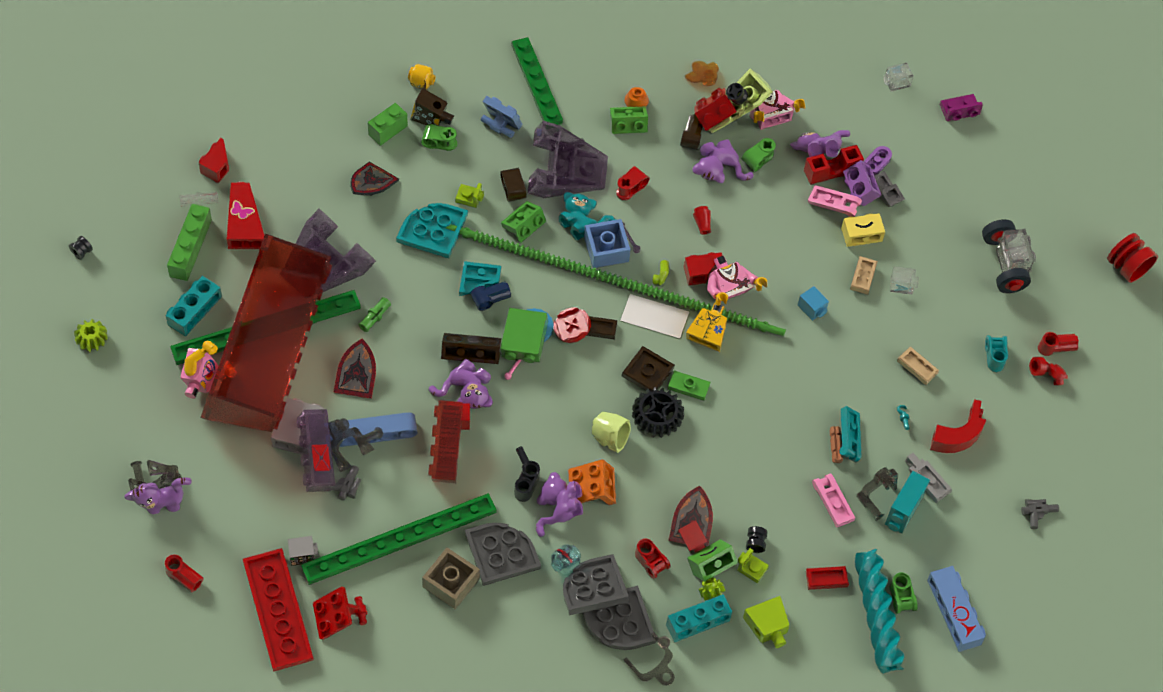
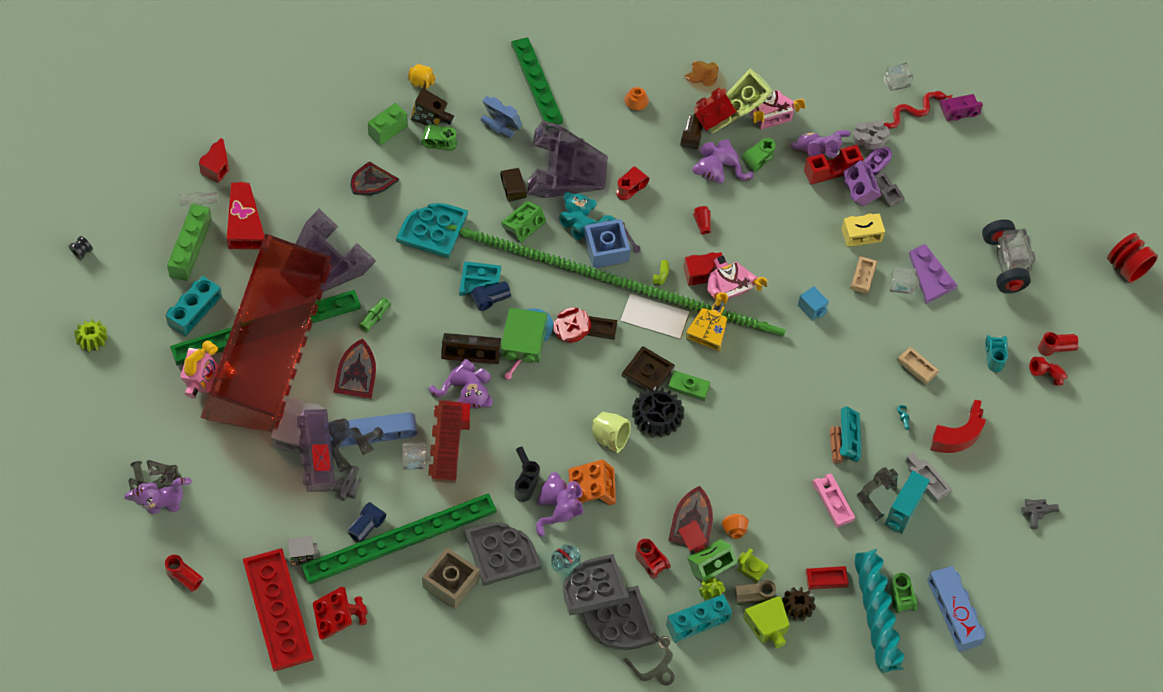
(370, 517): none -> dark blue piece
(415, 456): none -> clear brick
(469, 195): lime bracket -> none
(629, 120): bright green bracket -> none
(732, 93): black wheel -> none
(735, 525): none -> orange cone
(753, 592): none -> dark tan piece
(756, 539): black wheel -> none
(801, 610): none -> dark brown gear
(834, 200): bright pink plate -> none
(879, 133): none -> light grey plate
(918, 113): none -> red animal
(932, 276): none -> medium lavender wing

